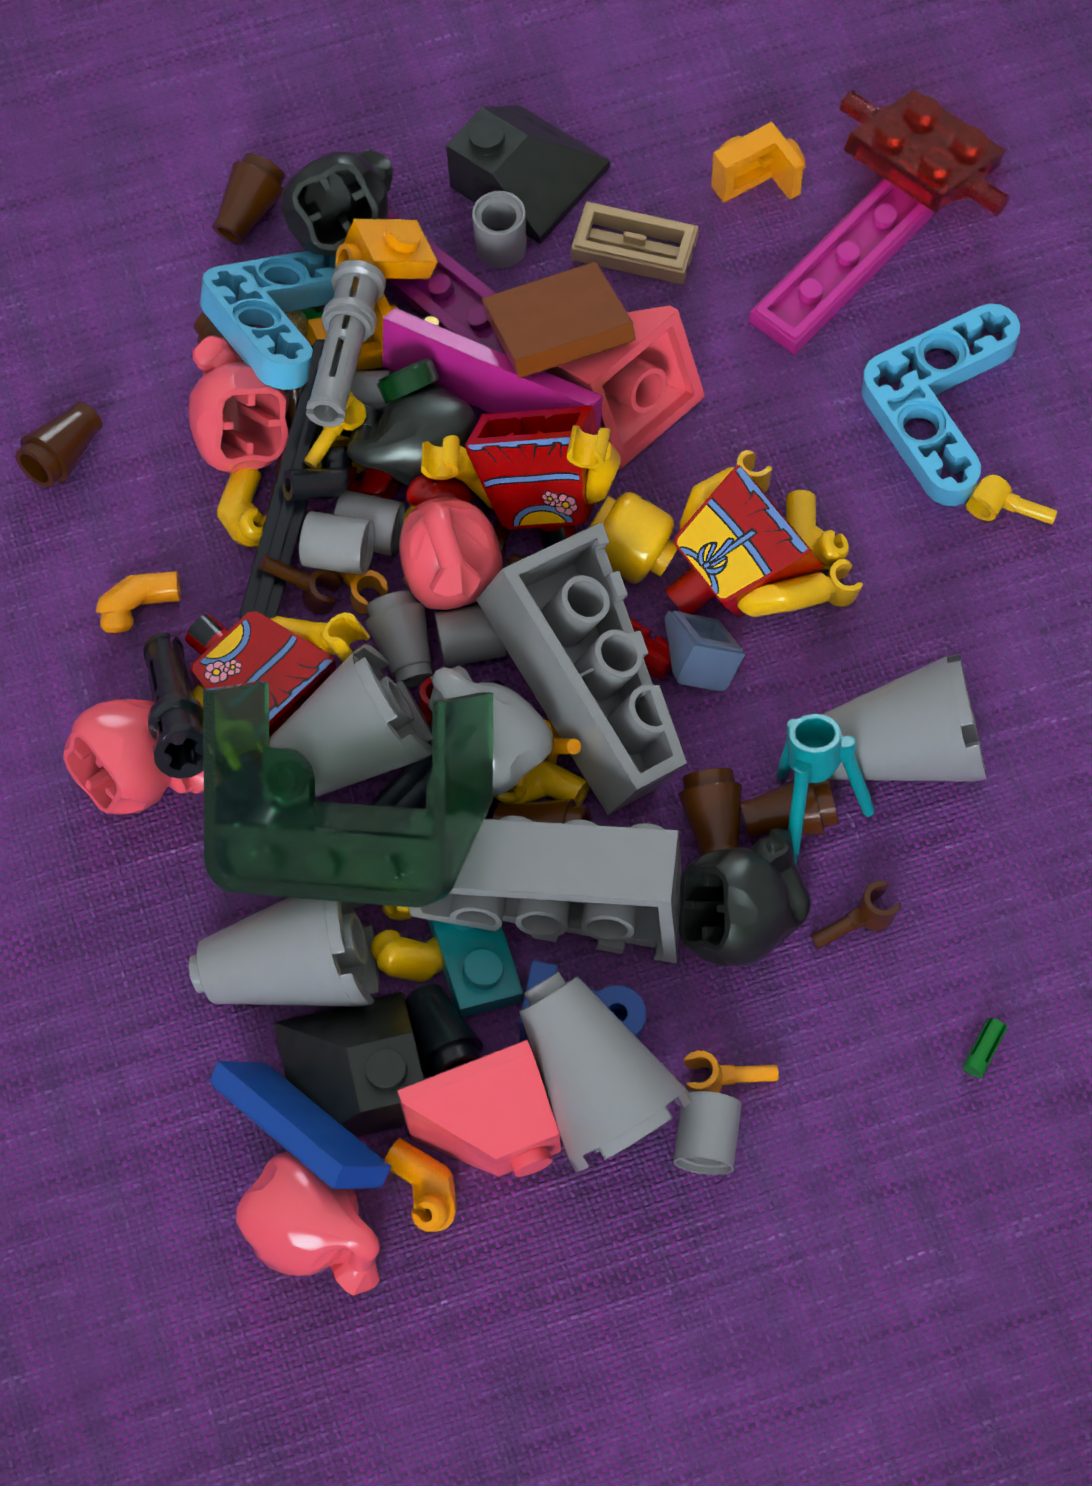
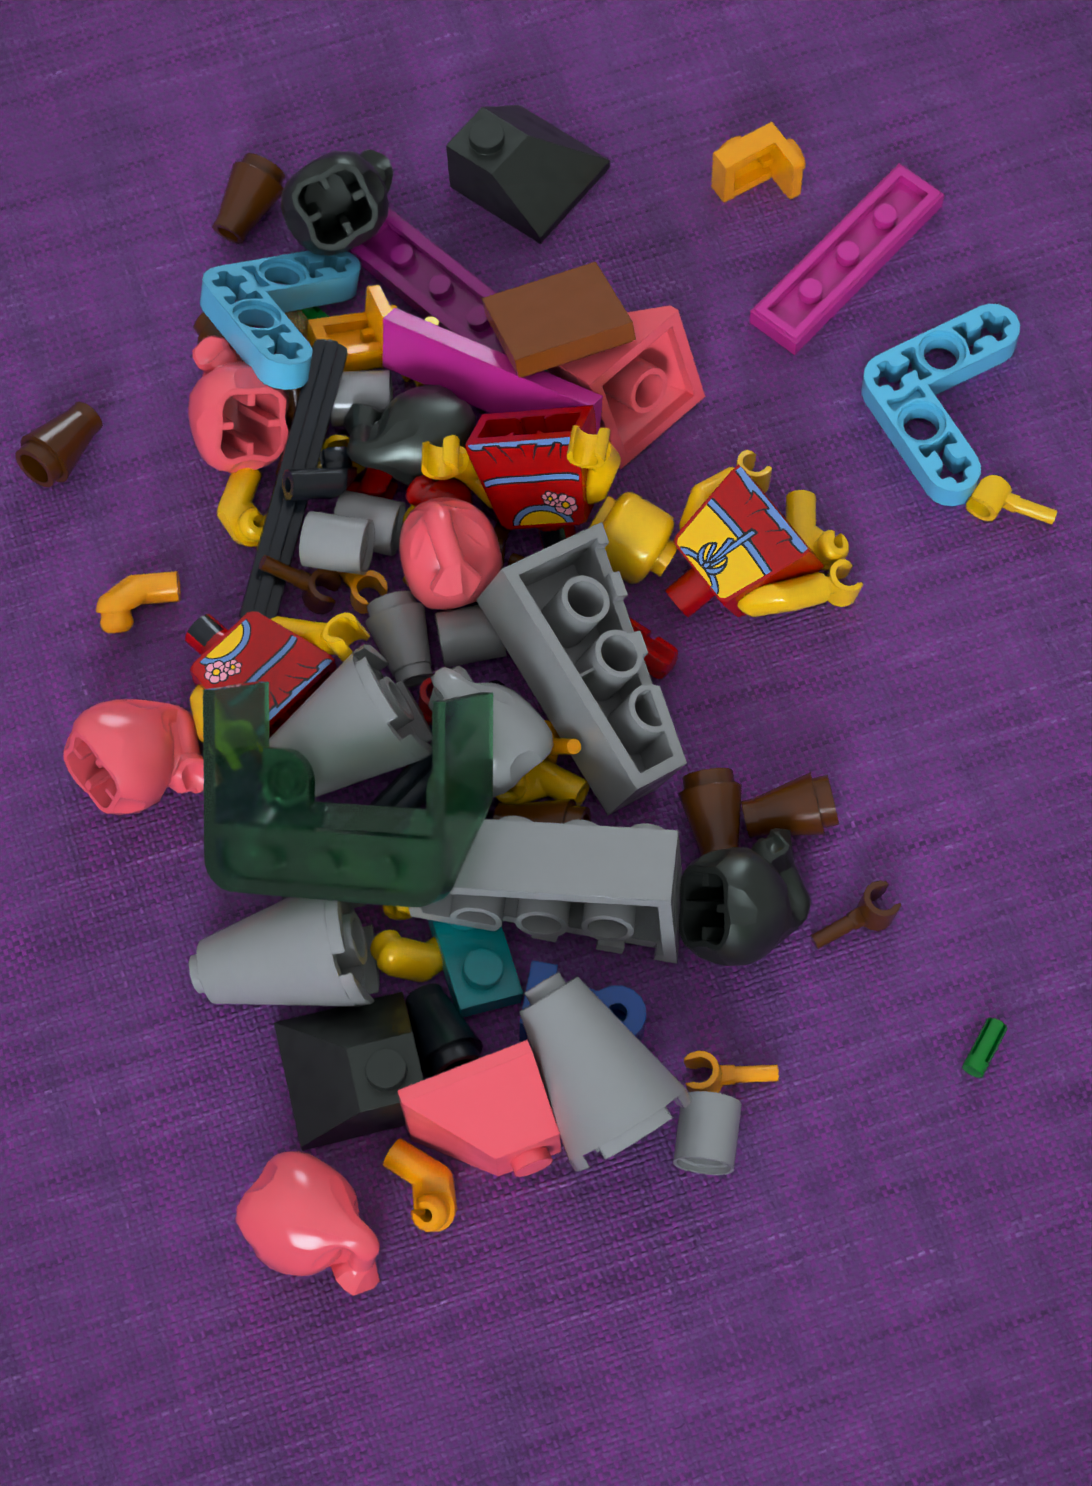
(176, 716): black pin -> none
(299, 1125): blue tile -> none
(348, 322): light grey pin -> none
(354, 418): yellow hand -> none
(391, 245): light orange bracket -> none
(408, 379): dark green tile -> none
(495, 212): light grey beam -> none
(631, 250): tan tile -> none
(701, 651): sand blue slope -> none
(814, 753): teal plant -> none
(915, 727): light grey cone -> none
(925, 151): clear red plate -> none

